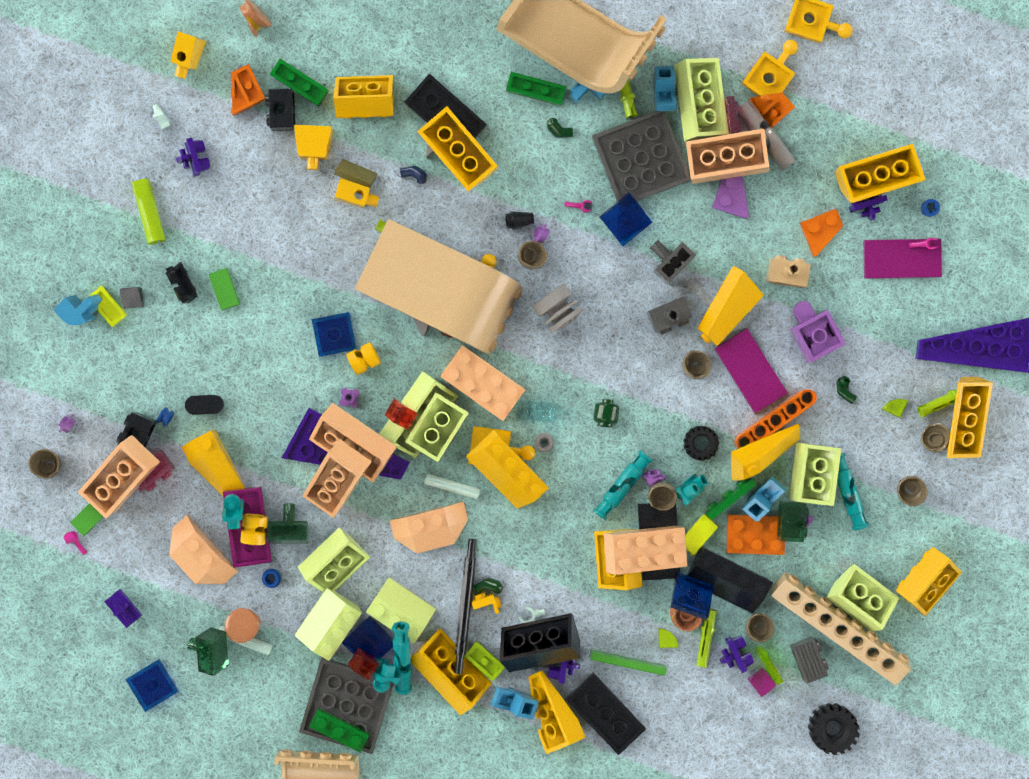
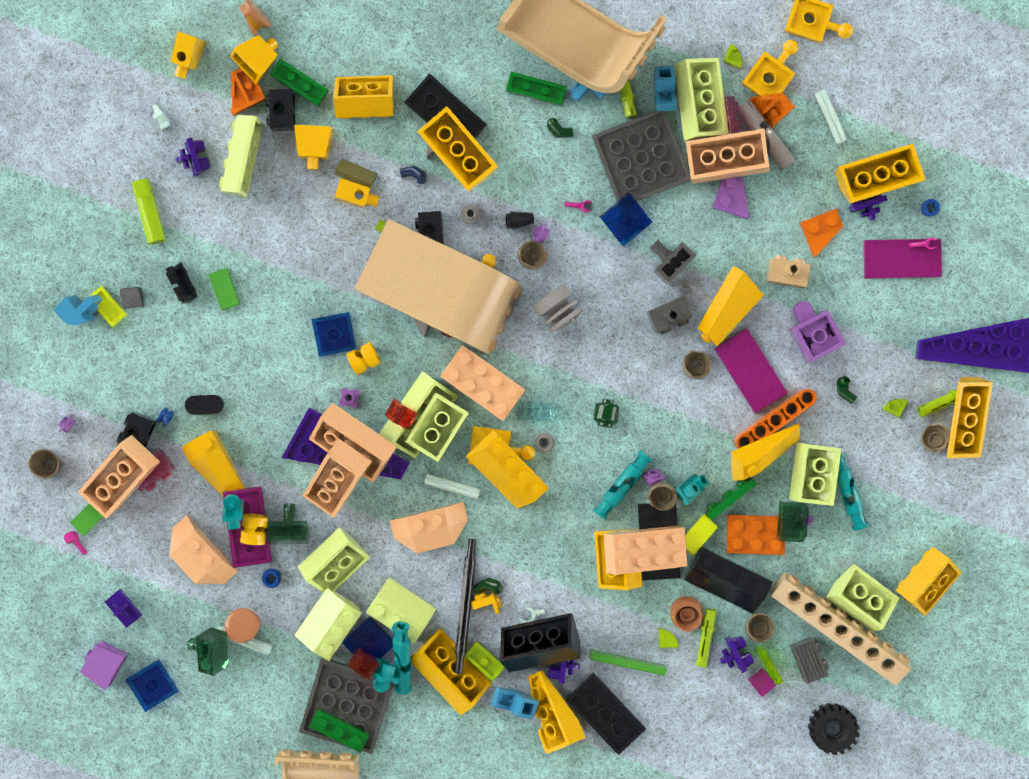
(103, 664): none -> medium lavender torso
(241, 155): none -> yellowish green slope
(255, 56): none -> yellow torso
(431, 219): none -> black brick
(474, 218): none -> light grey plate
(692, 596): clear blue plate -> none
(712, 443): black tyre -> none
(733, 57): none -> lime tile
(762, 498): dark azure brick -> none
(830, 116): none -> light aqua axle
(916, 486): dark tan hair -> none

